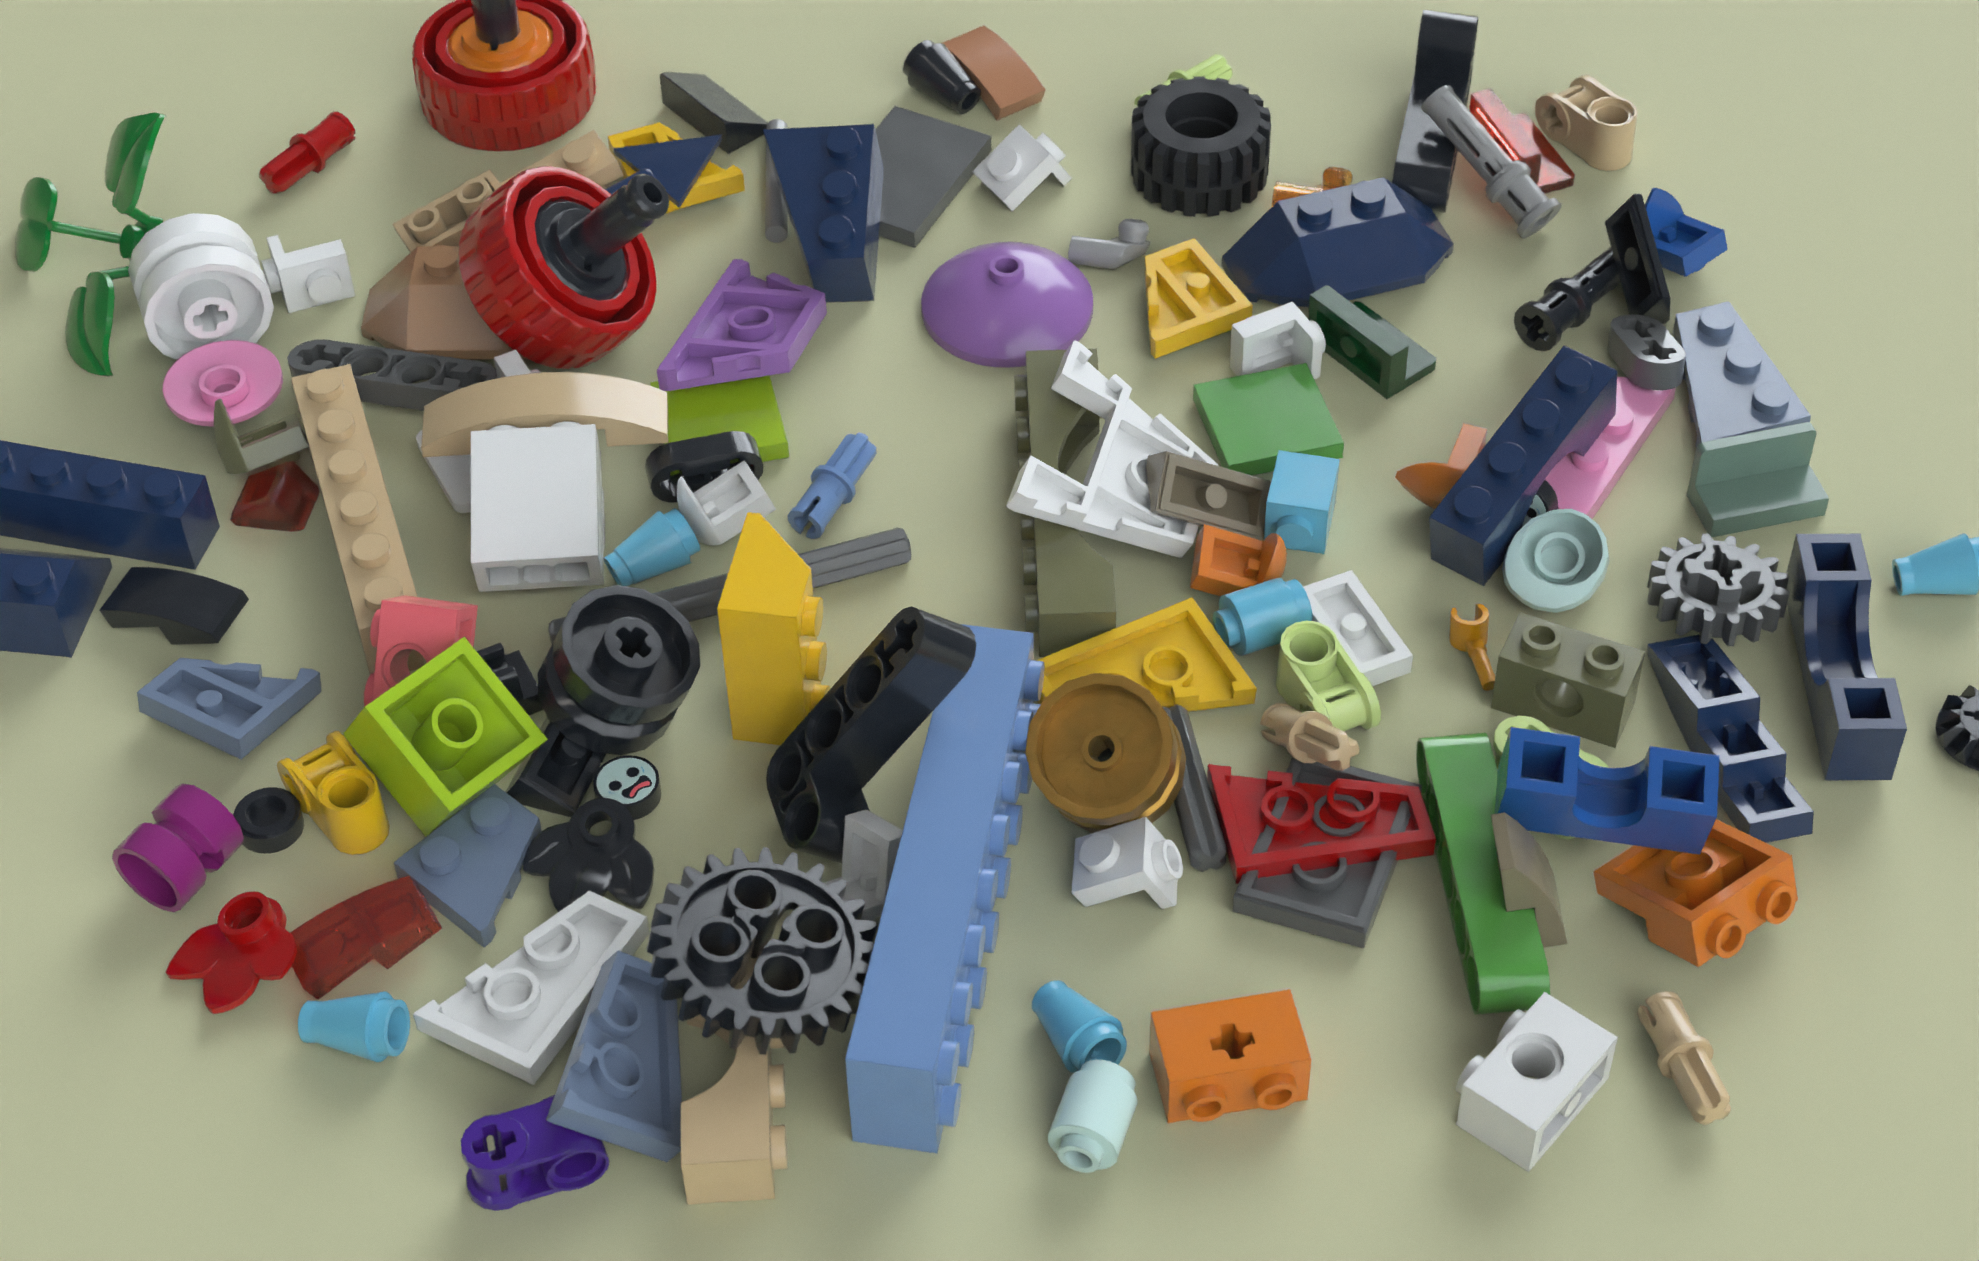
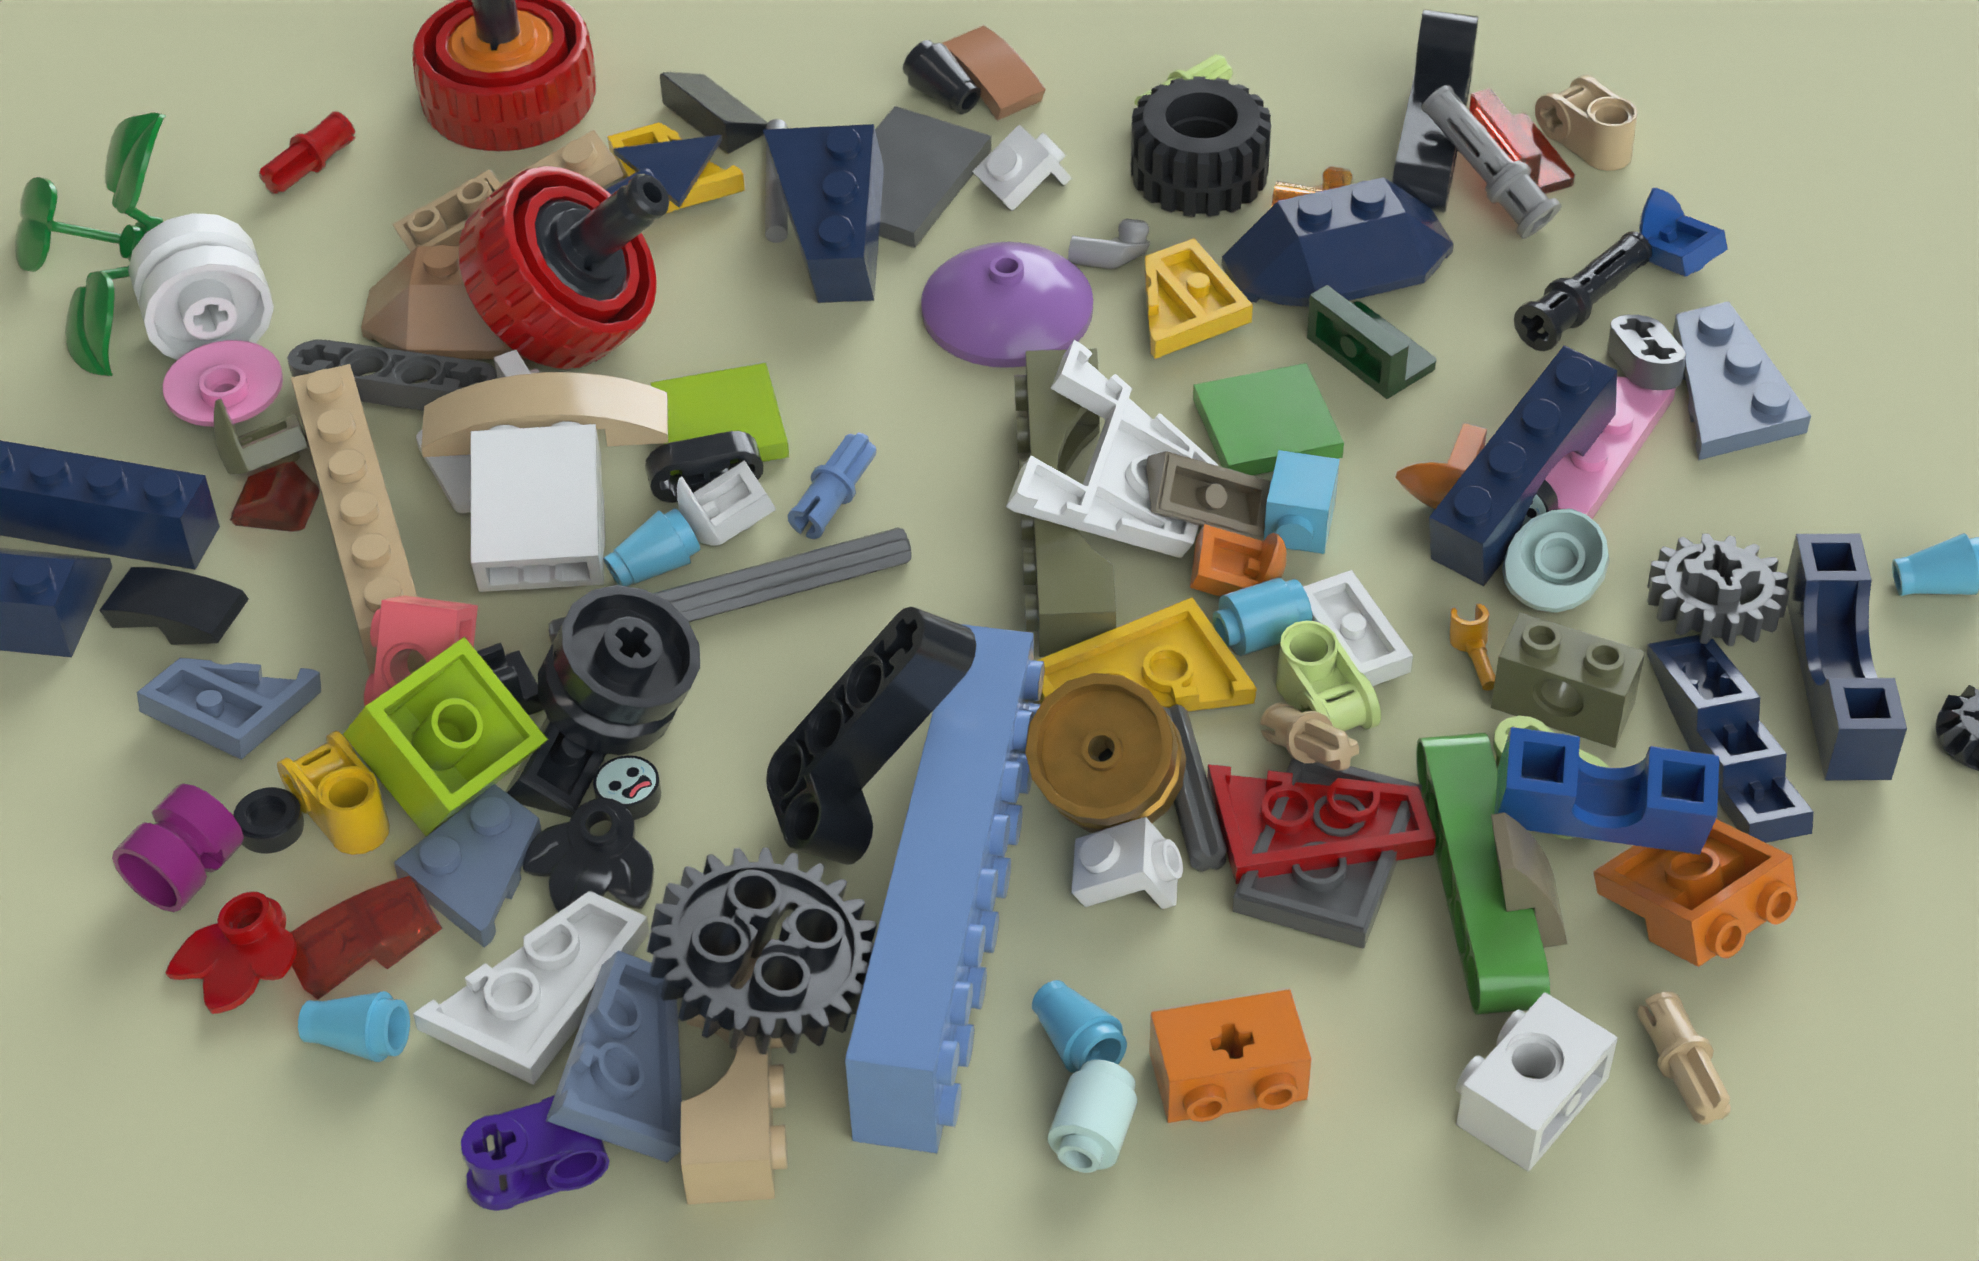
(309, 274): white bracket -> none
(743, 330): medium lavender wing -> none
(770, 636): yellow slope -> none
(868, 860): white bracket -> none
(1276, 340): white bracket -> none
(1638, 261): black slope -> none
(1756, 480): sand green panel -> none

